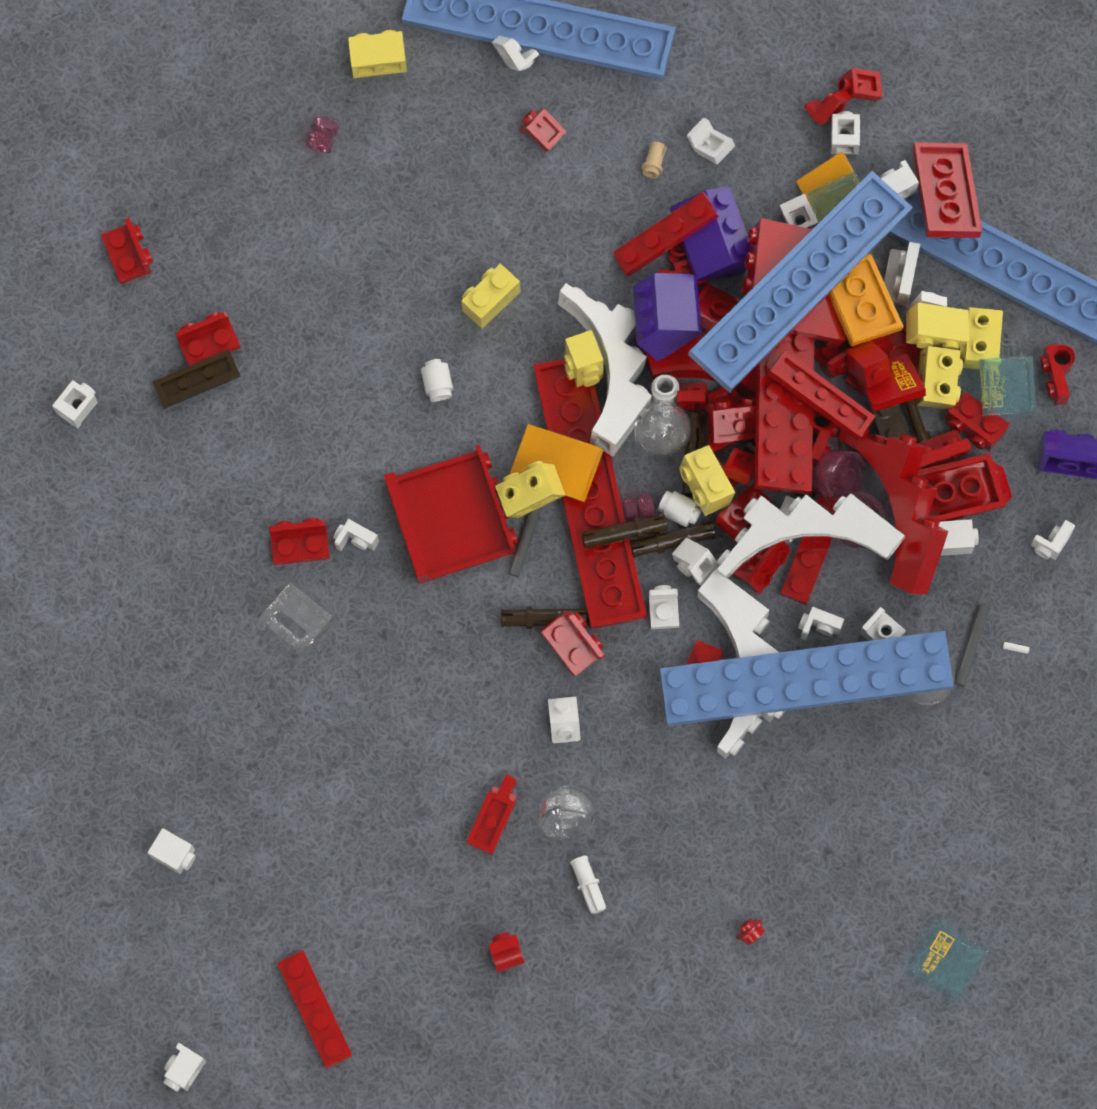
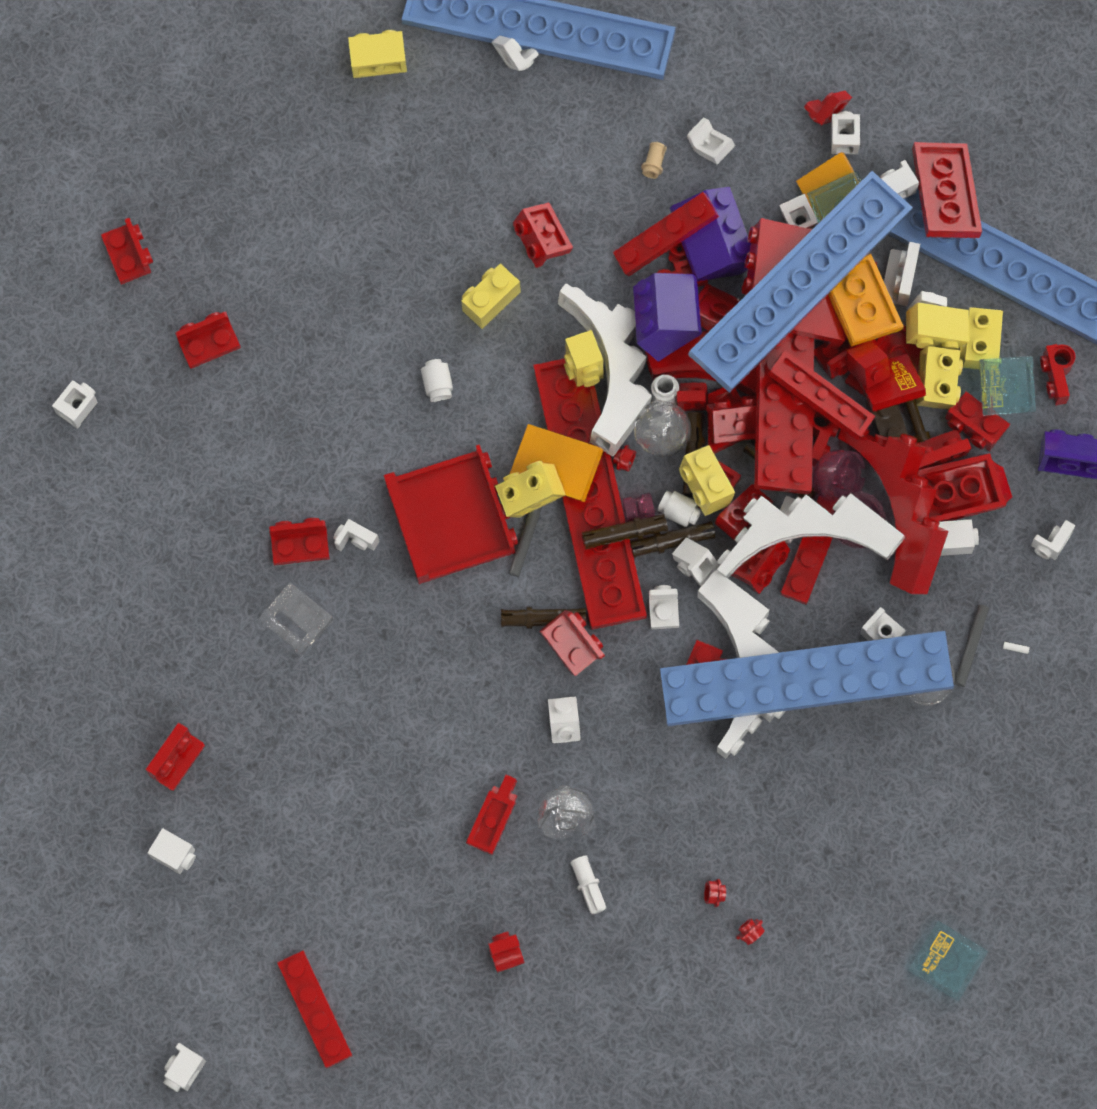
(175, 757): none -> red bracket
(196, 379): dark brown plate -> none
(322, 134): clear pink wheel -> none
(541, 233): none -> red bracket
(542, 128): bracket -> none
(623, 457): none -> red plate
(714, 892): none -> red plate
(740, 466): red bracket -> none
(825, 622): white bracket -> none
(861, 84): red bracket -> none

